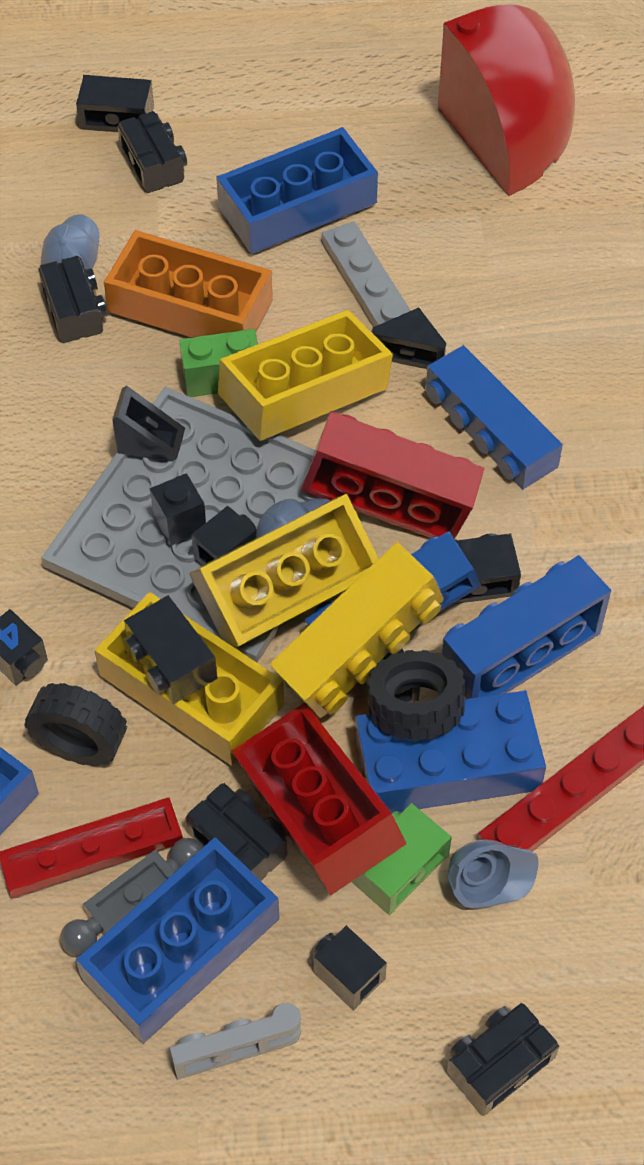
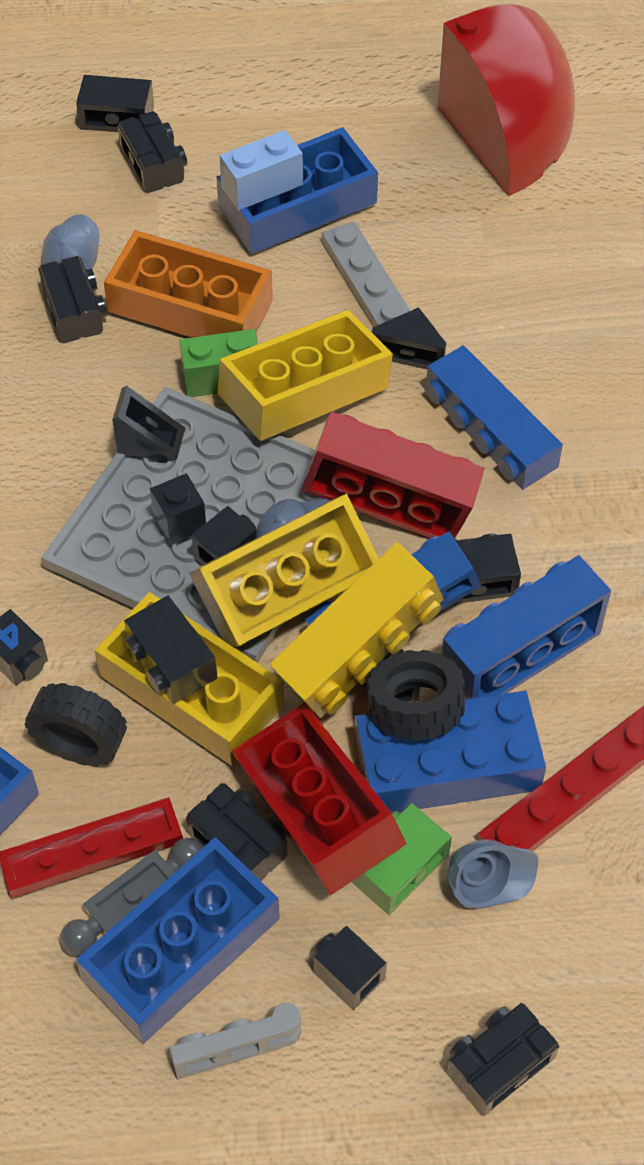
(261, 169): none -> light blue brick

